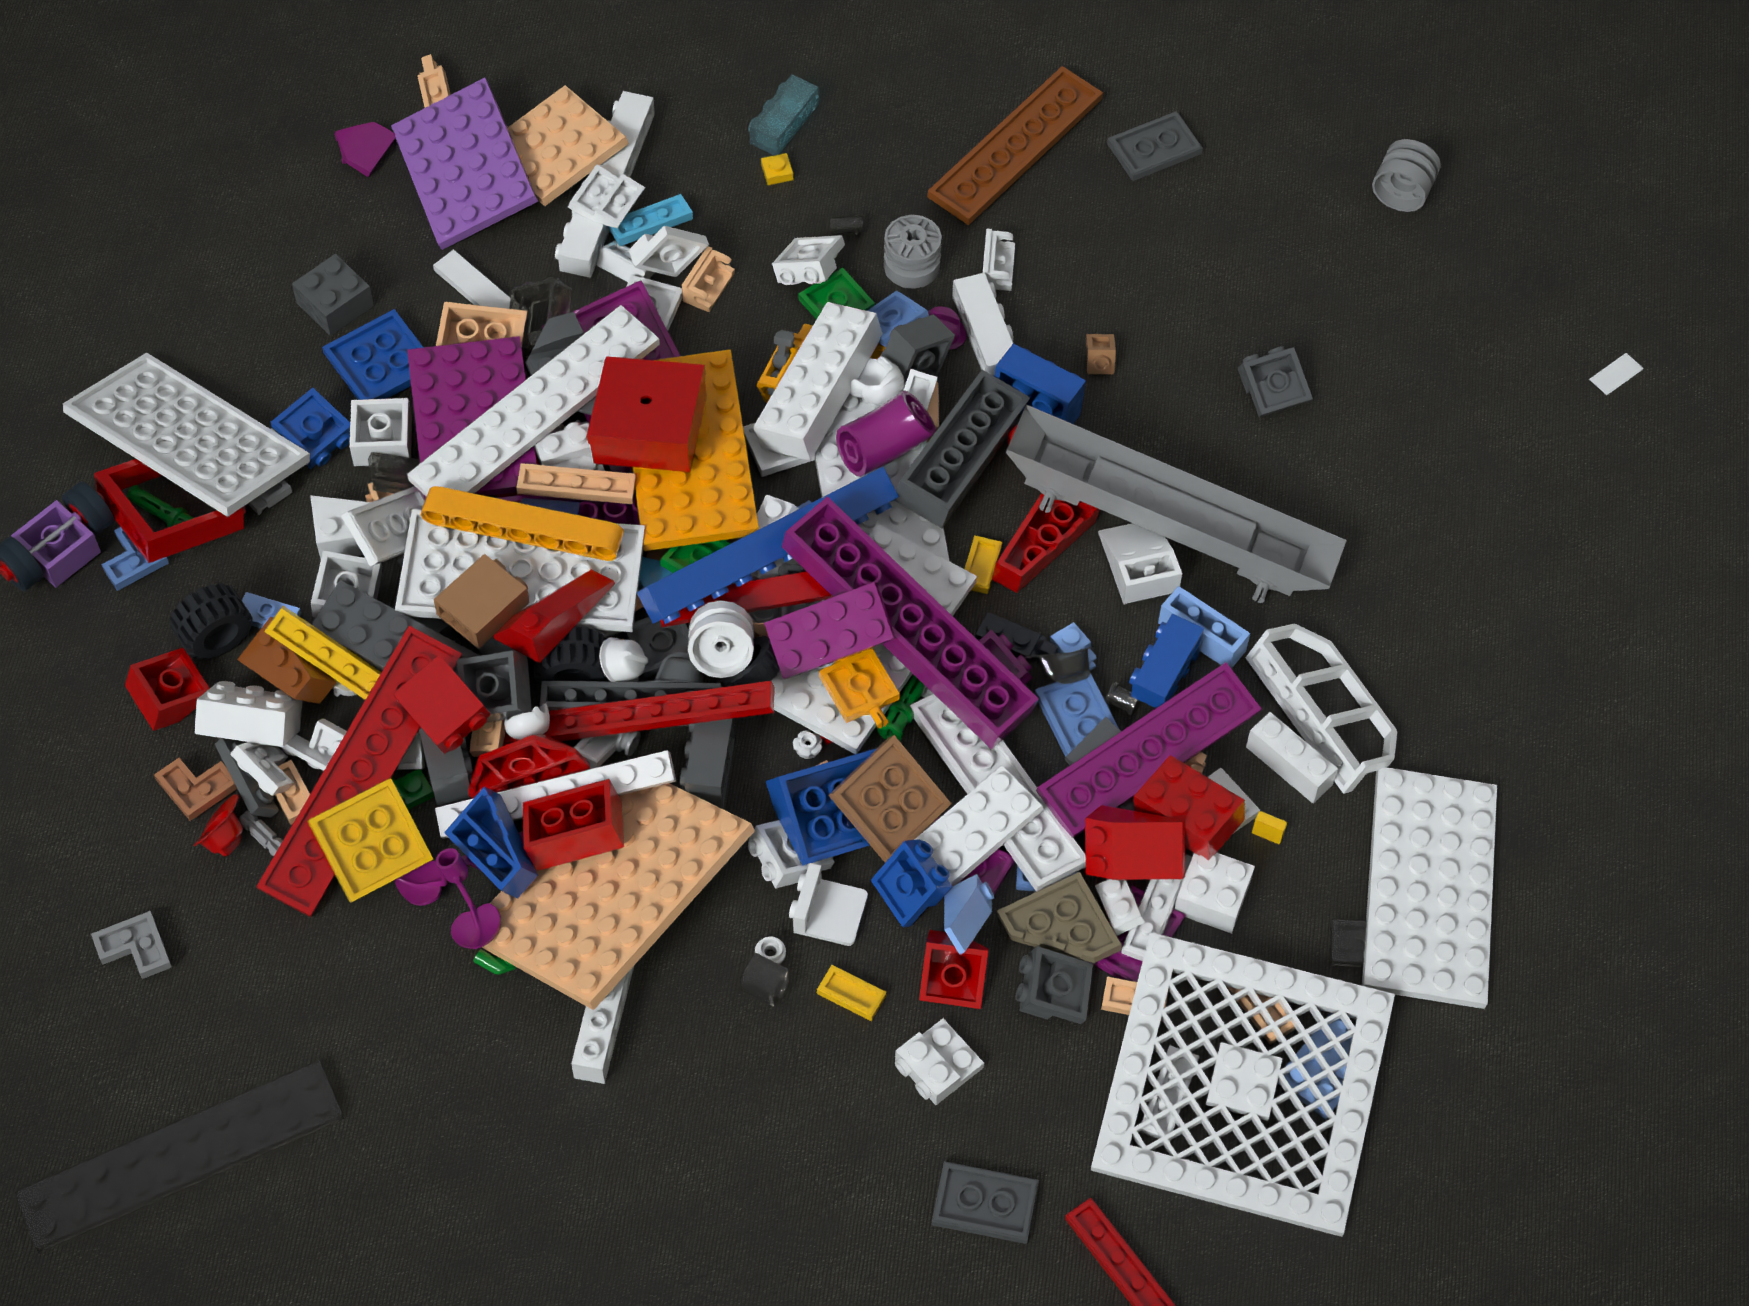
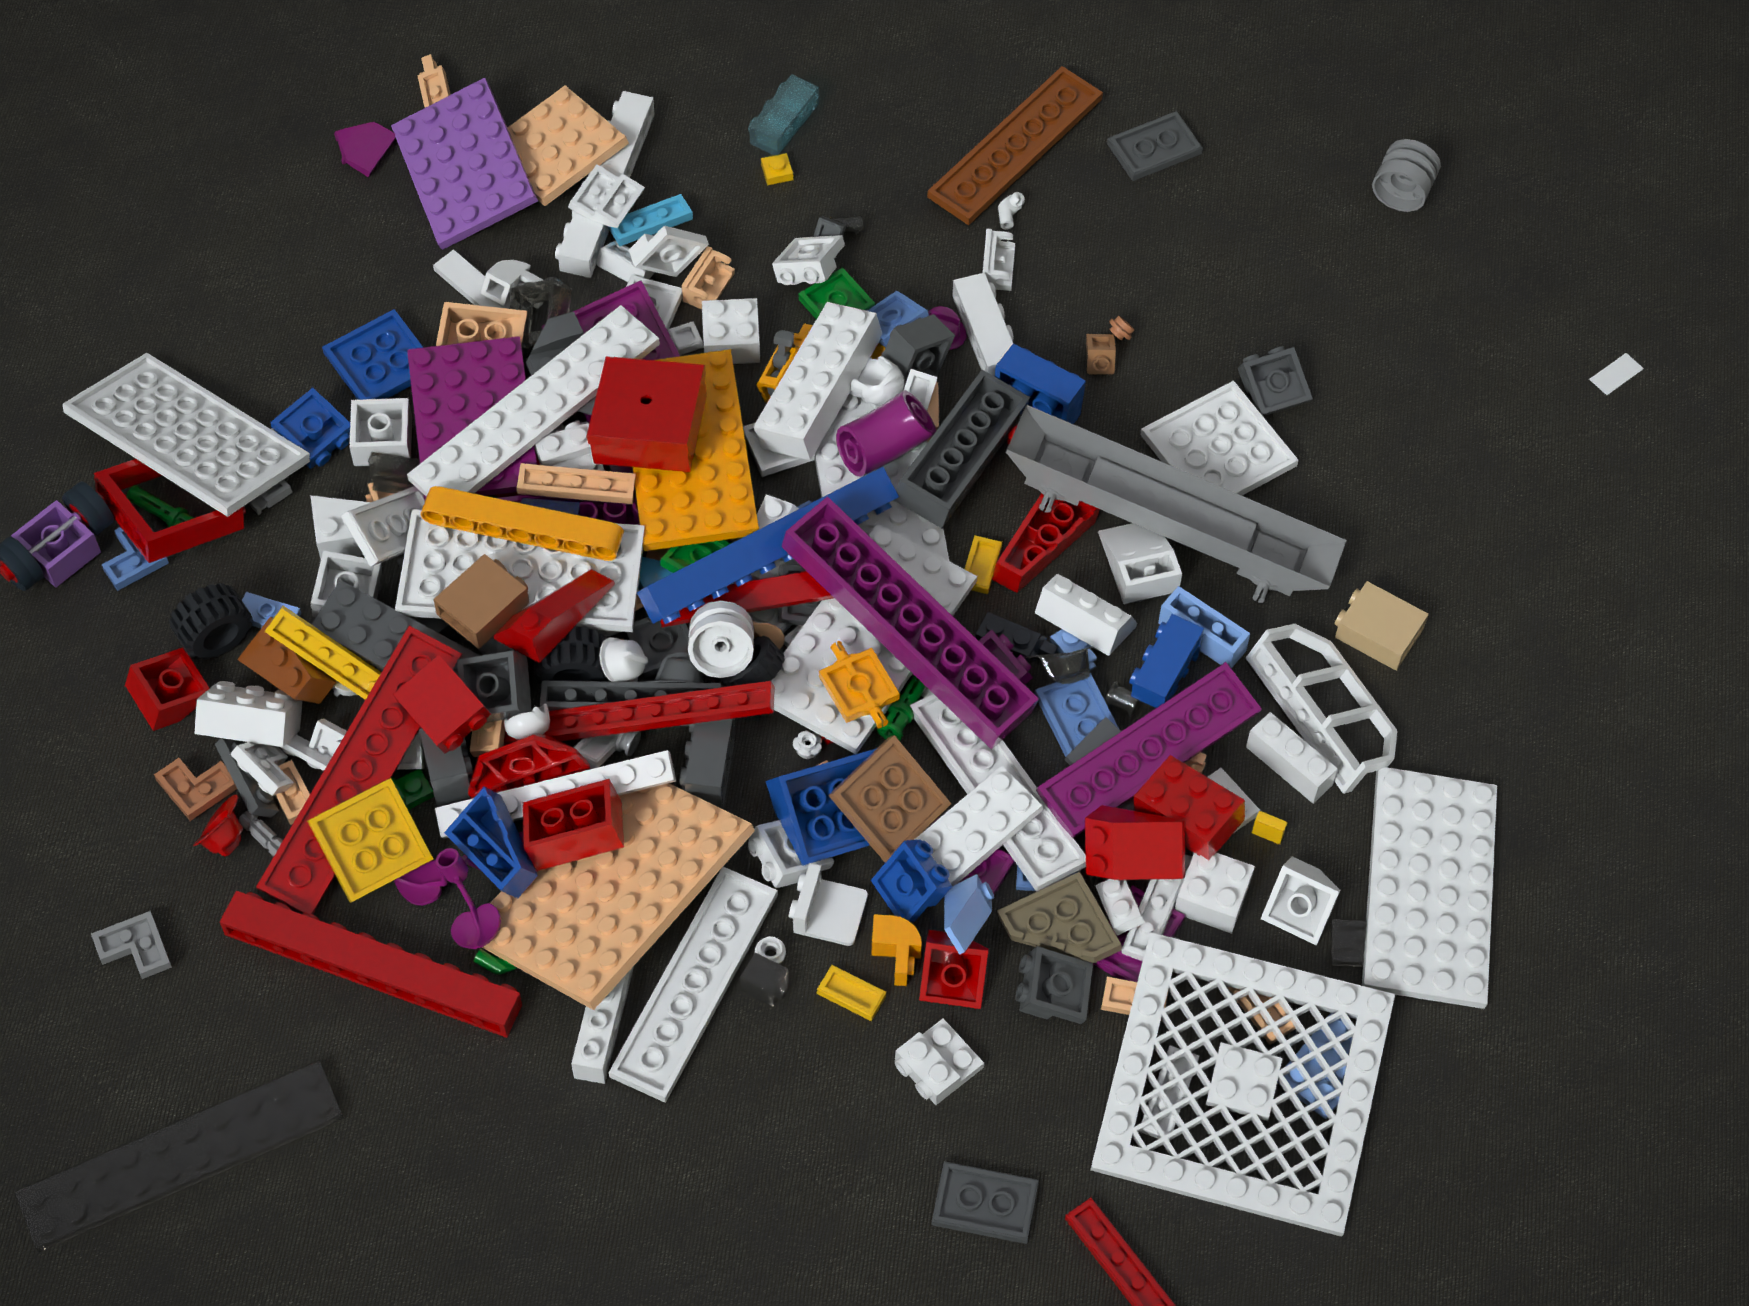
(332, 294): dark grey brick -> none
(372, 963): none -> red brick
(505, 276): none -> white brick
(686, 338): none -> white tile
(693, 984): none -> white plate
(732, 326): none -> white brick
(829, 227): none -> dark grey tile
(830, 630): magenta plate -> none
(899, 939): none -> light orange brick
(912, 251): light grey wheel -> none
(1008, 208): none -> white arm
(1084, 614): none -> white slope
(1121, 328): none -> nougat plate
(1221, 441): none -> white plate
(1301, 900): none -> white slope
(1380, 625): none -> tan brick

